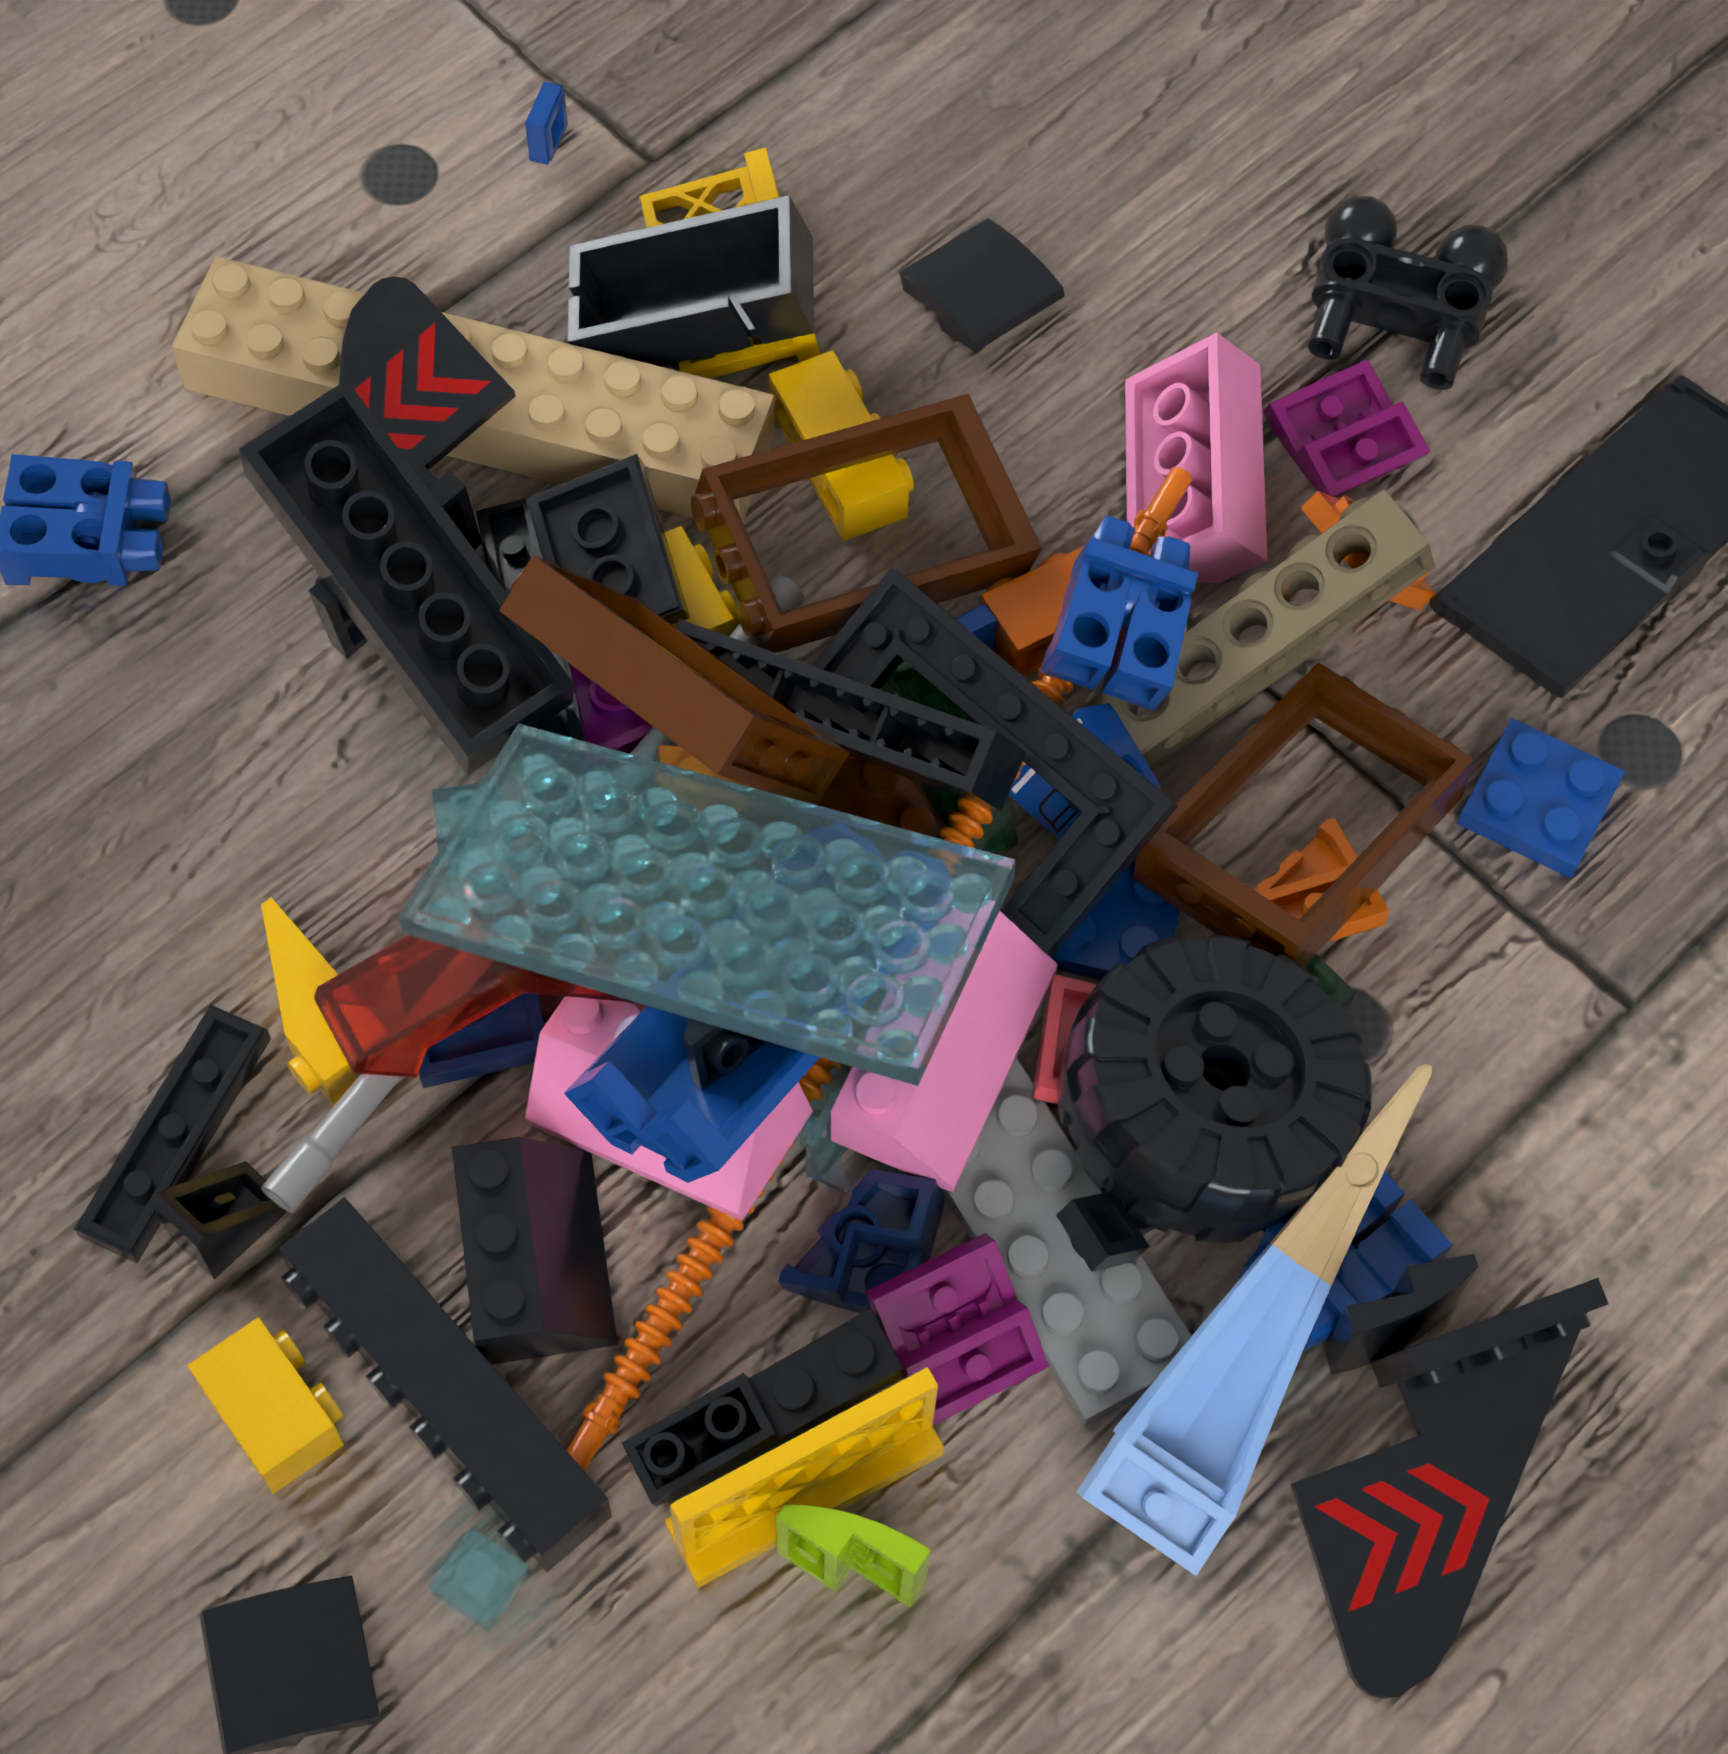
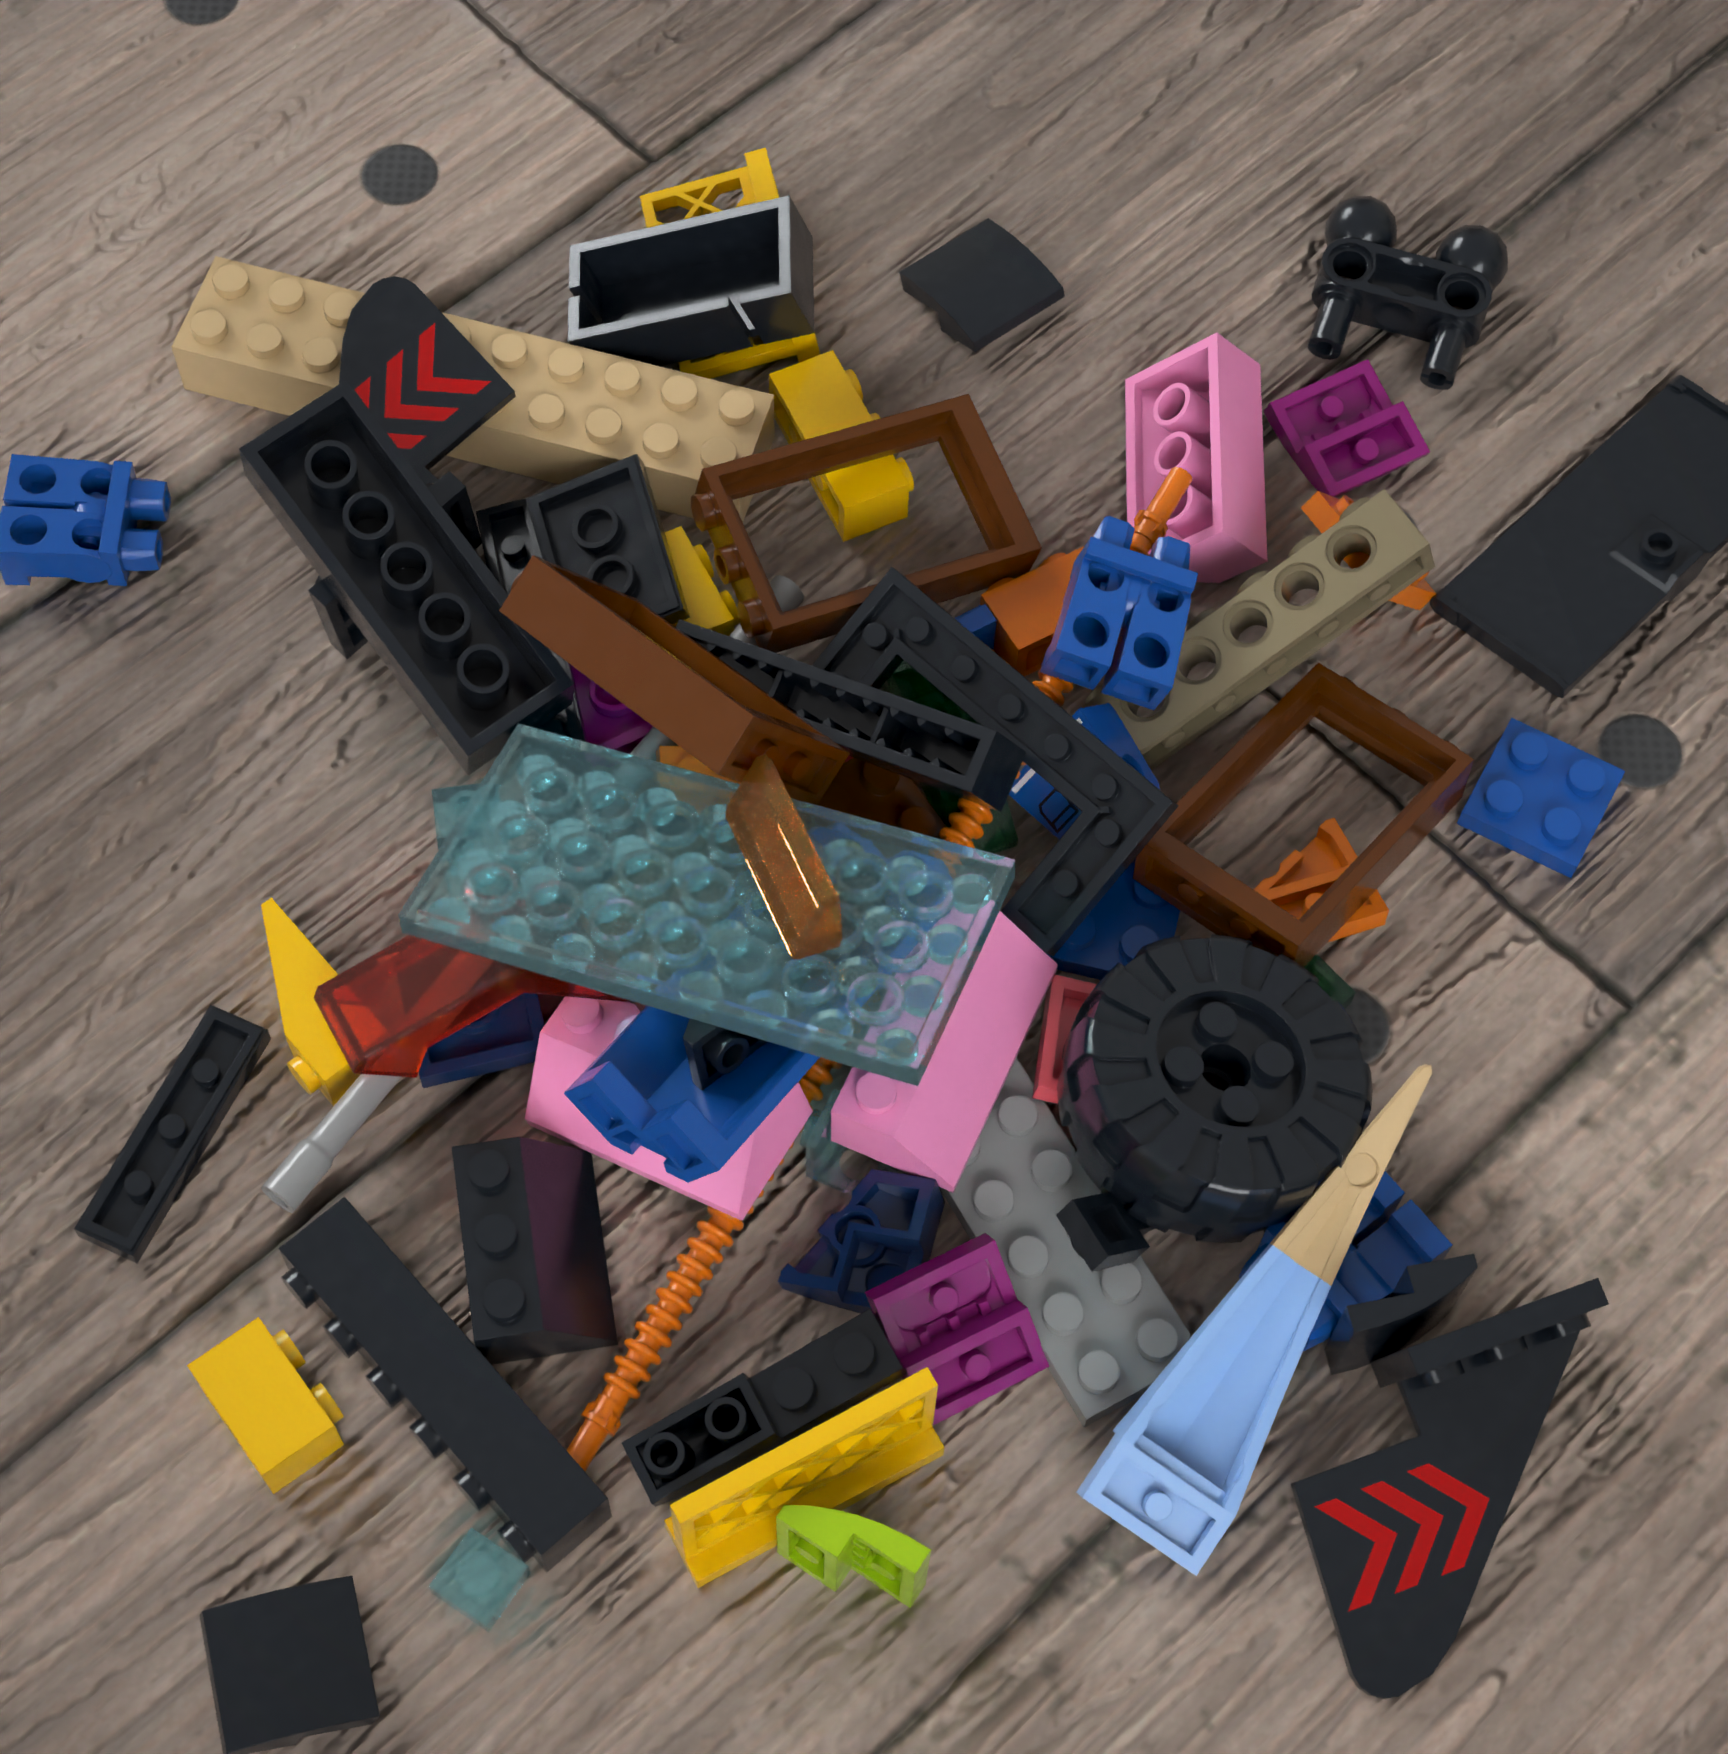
(217, 1215): black slope -> none
(546, 123): blue tile -> none
(784, 862): none -> clear orange slope

